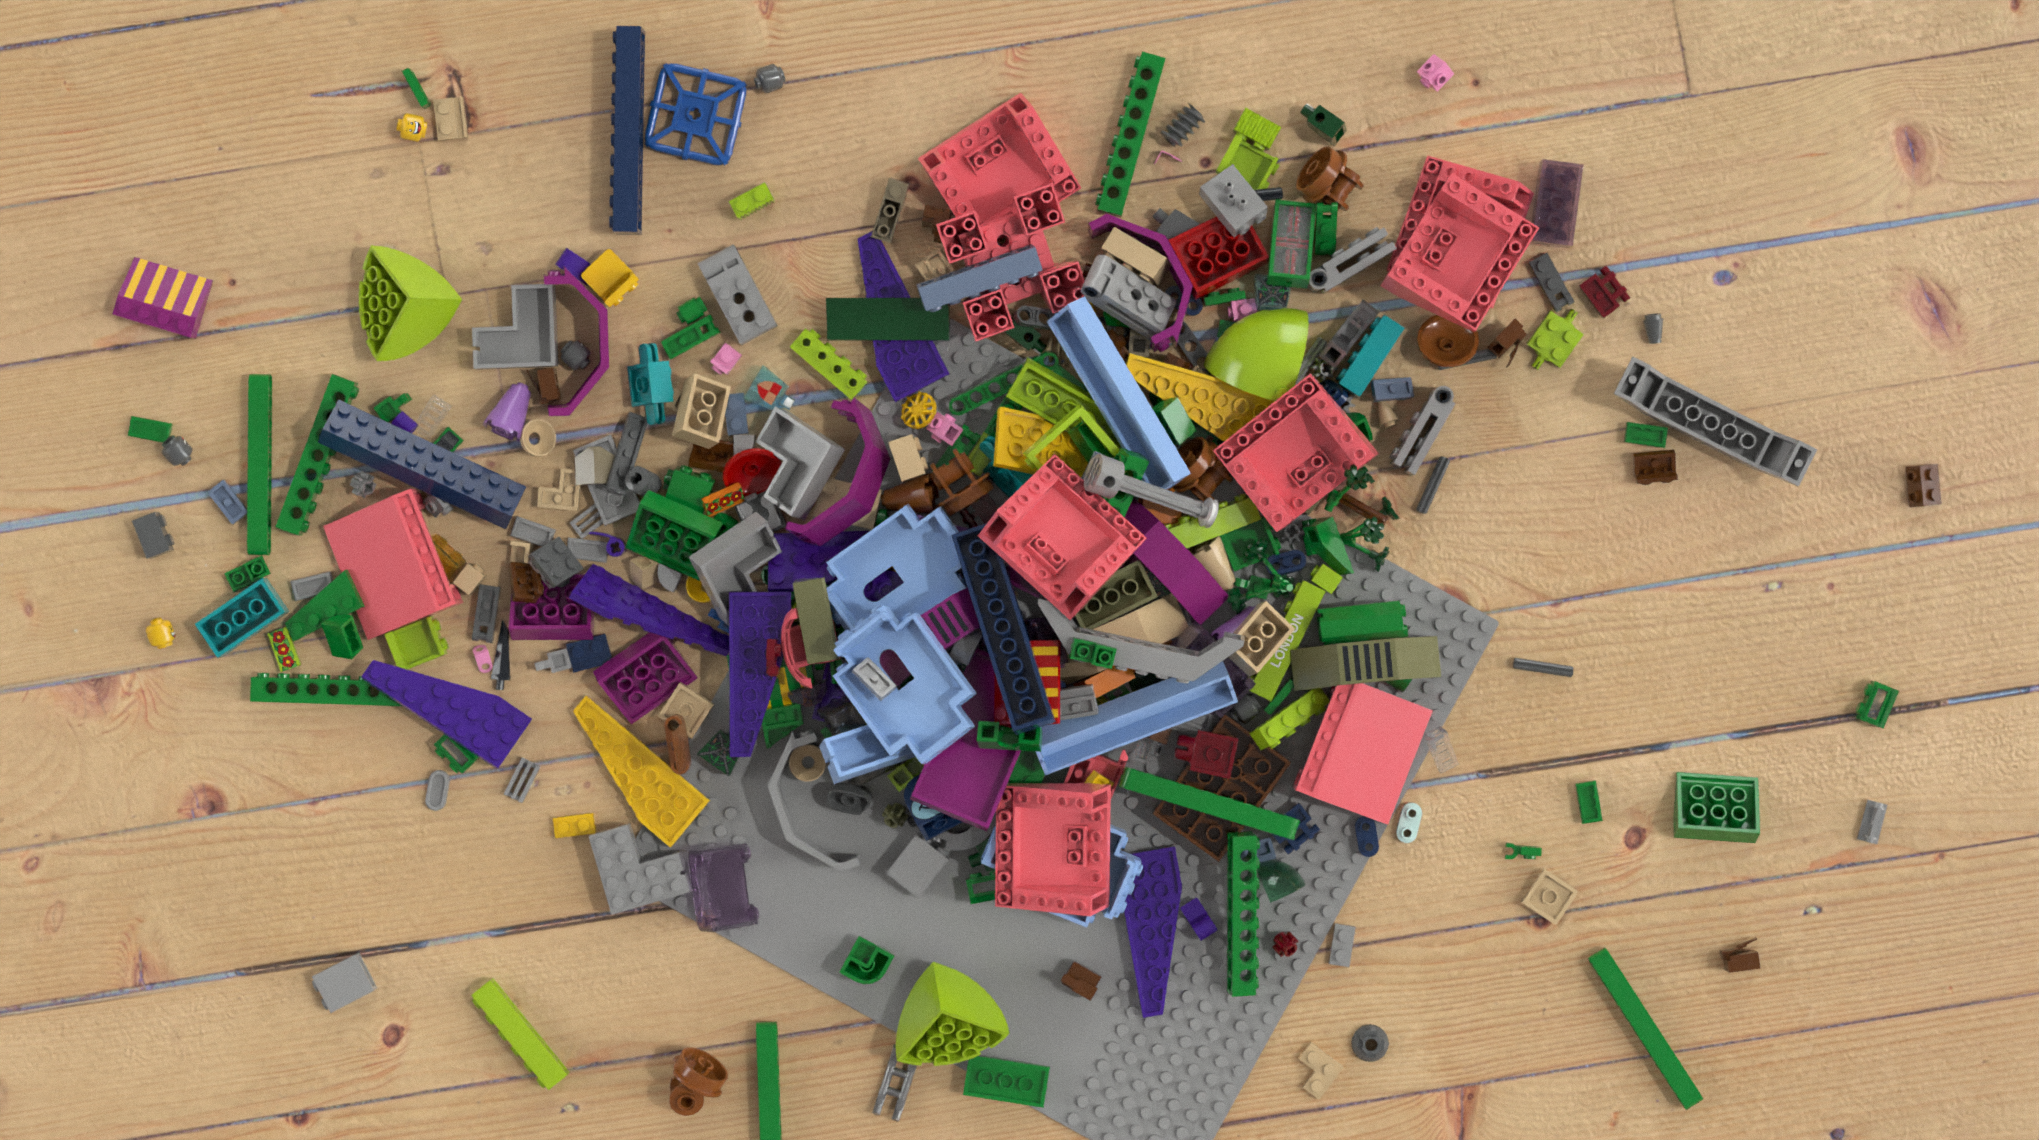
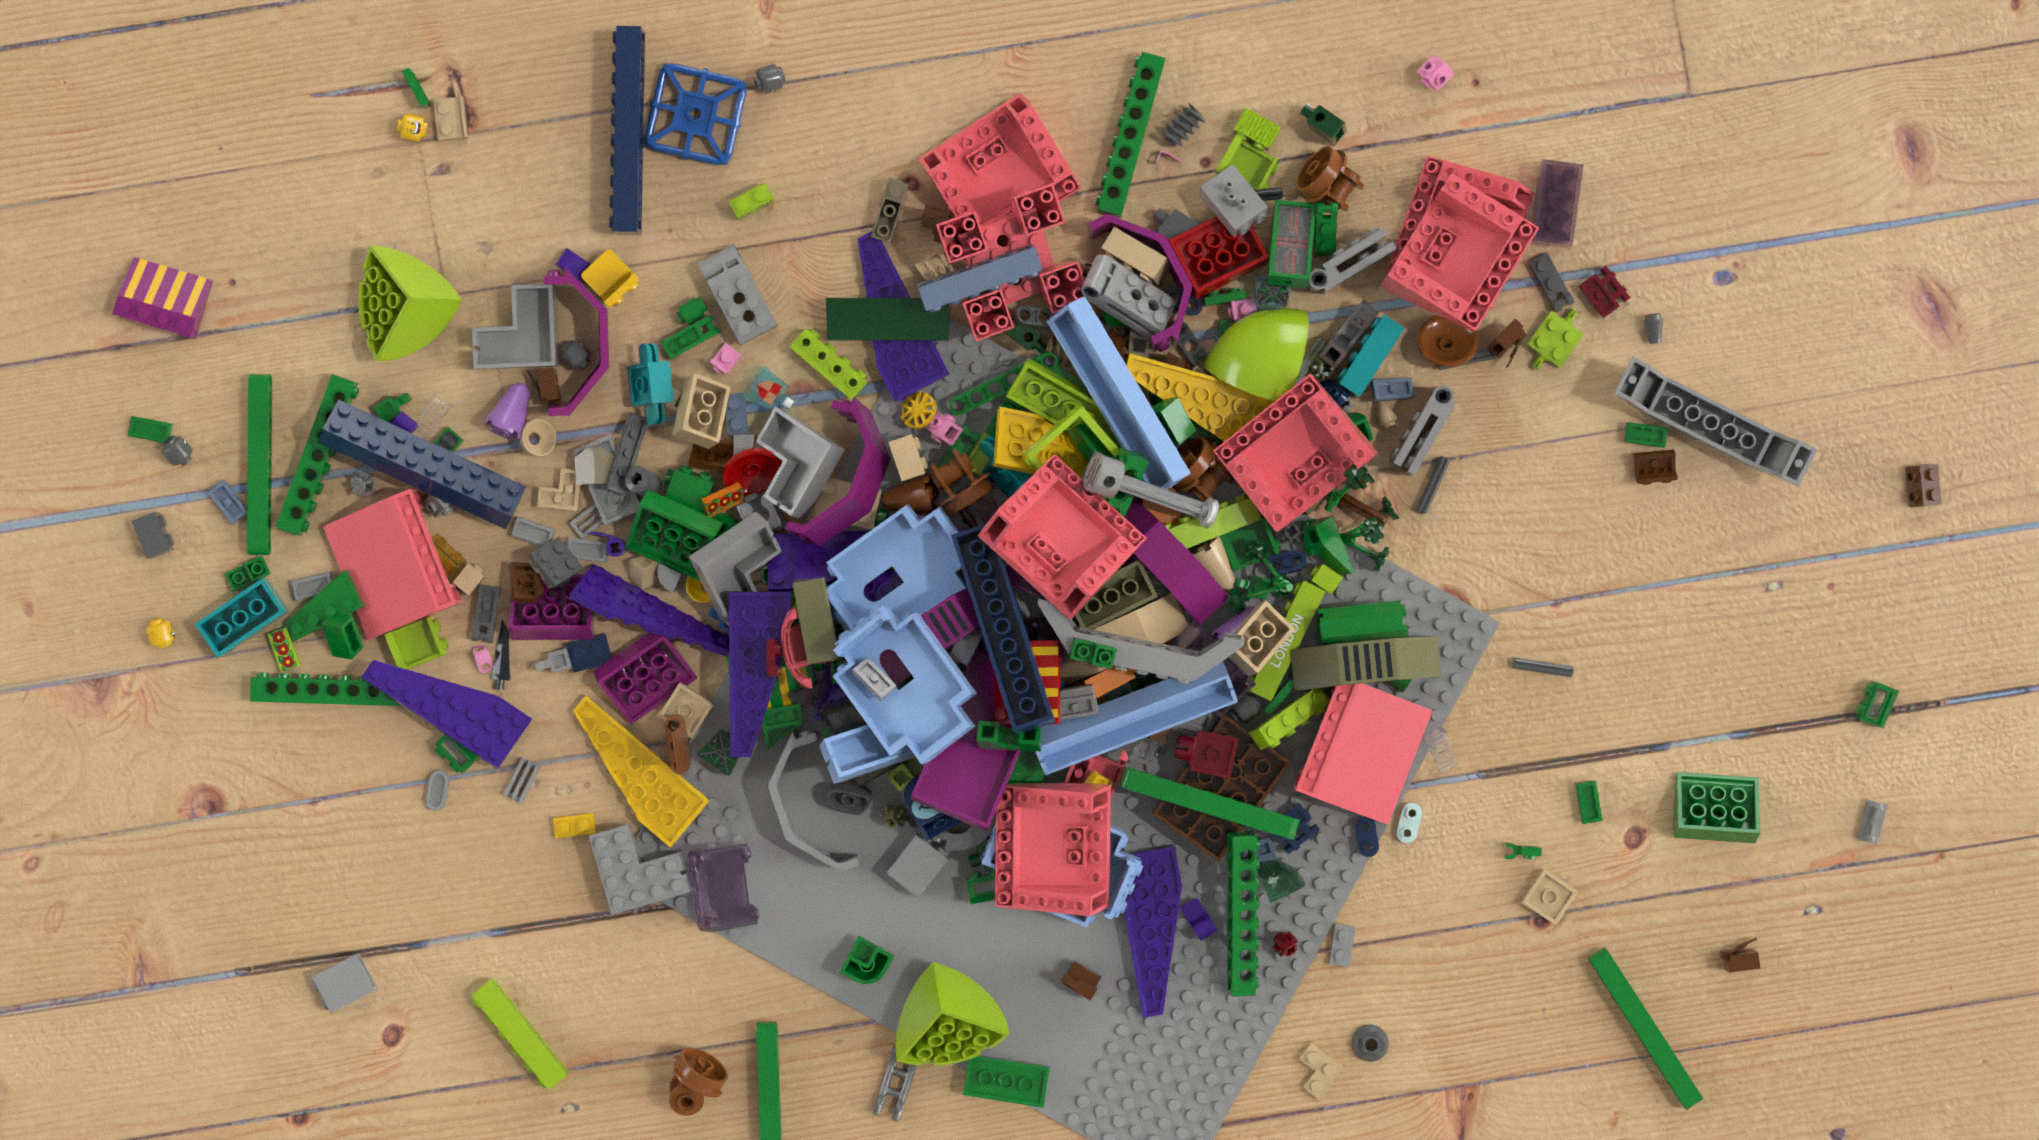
(521, 551): tan panel -> none
(797, 768): tan piece -> none

